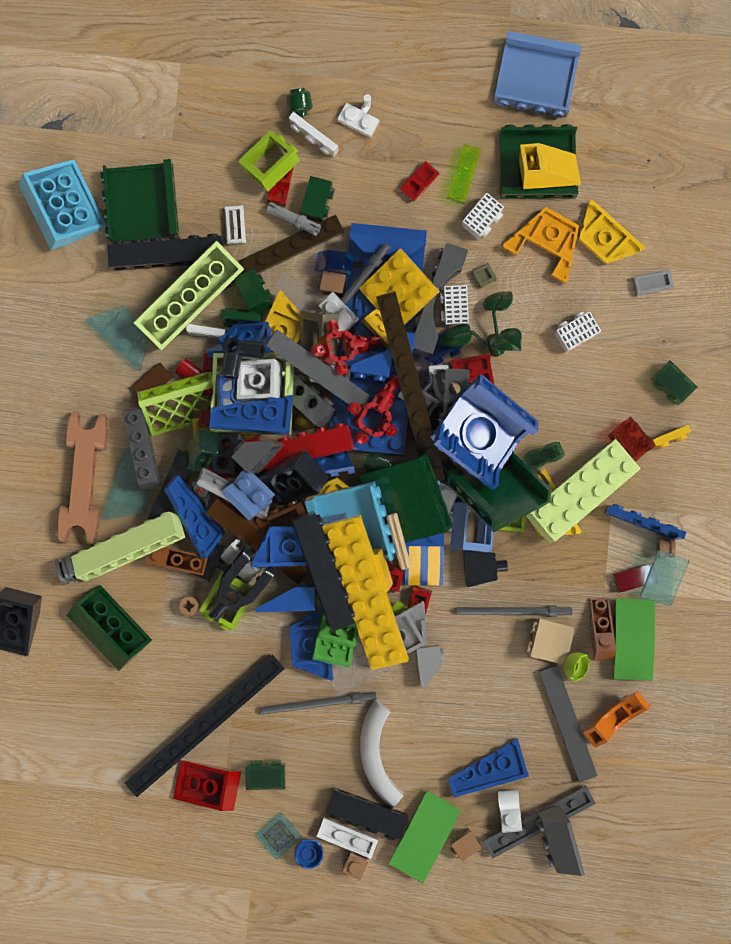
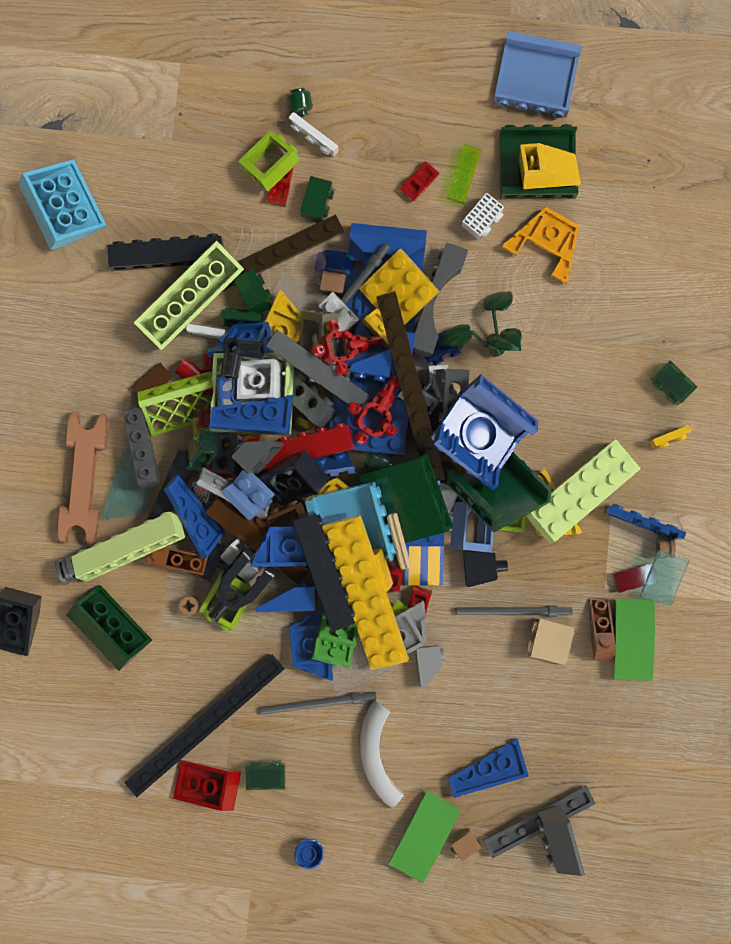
(120, 331): clear light blue wing -> none
(140, 202): dark green panel -> none
(236, 241): white tile -> none
(278, 835): piece -> none
(300, 222): light grey pin -> none
(347, 837): white plate -> none
(355, 865): medium nougat brick -> none
(358, 118): white plate -> none
(367, 813): black brick -> none
(455, 305): white brick -> none
(477, 365): red wing -> none
(484, 275): olive tile -> none
(510, 811): white plate -> none
(547, 455): clear green brick -> none
(568, 723): dark grey tile -> none
(576, 666): lime hair -> none
(577, 332): white brick -> none
(606, 236): yellow wing -> none
(615, 717): orange arch -> none
(632, 438): clear red bracket -> none
(653, 283): light grey tile -> none

